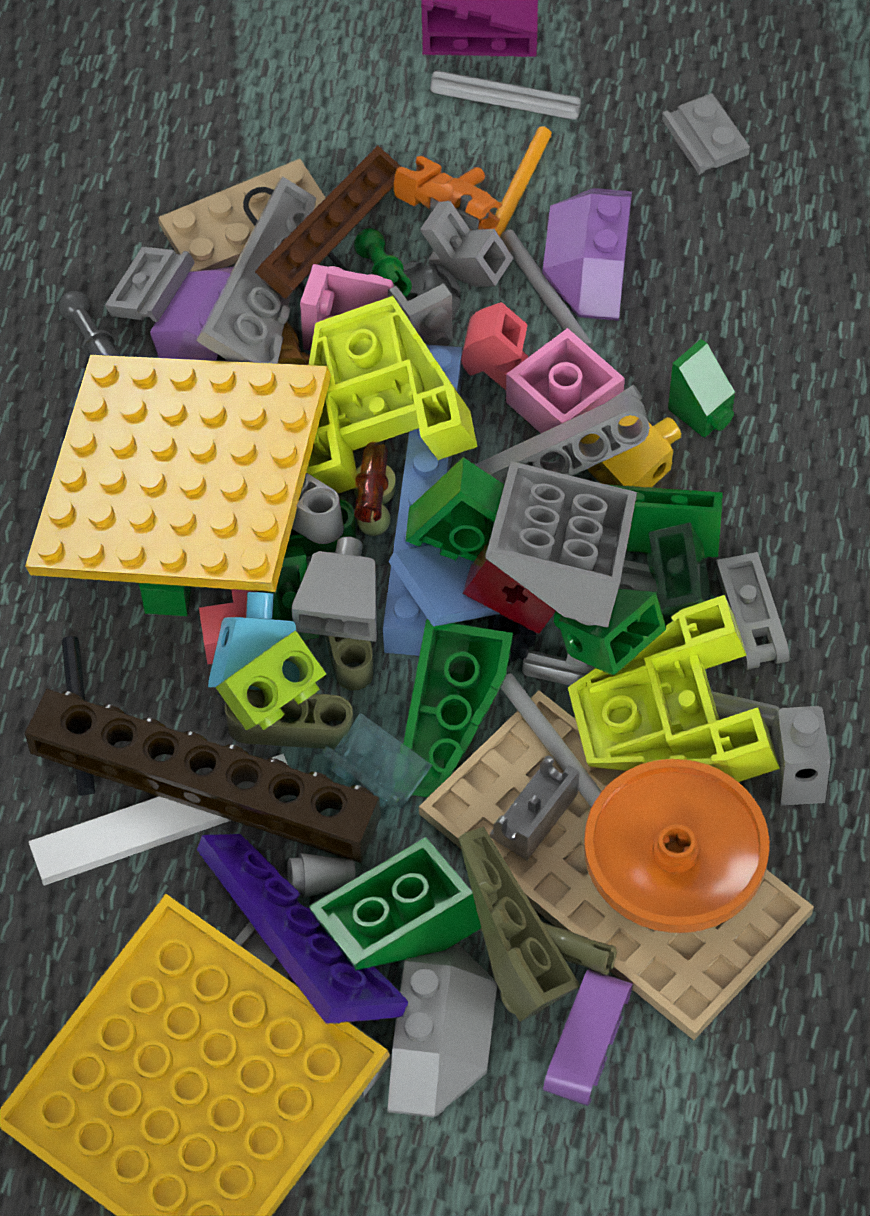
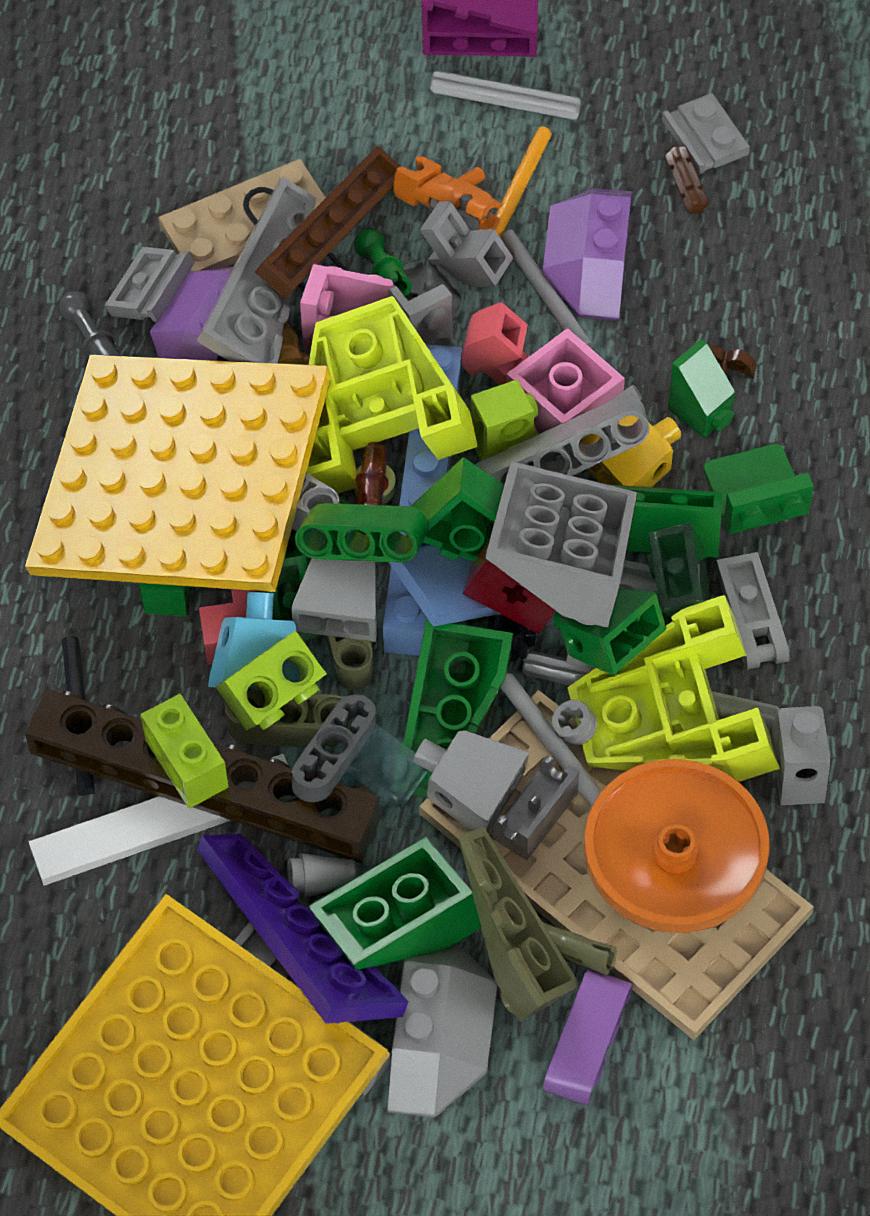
(184, 750): none -> lime brick
(333, 765): none -> dark grey beam
(379, 523): none -> green beam
(472, 777): none -> light grey torso
(502, 418): none -> lime brick
(587, 719): none -> light grey bush
(687, 180): none -> reddish brown axle
(734, 360): none -> reddish brown piece
(758, 488): none -> green bracket

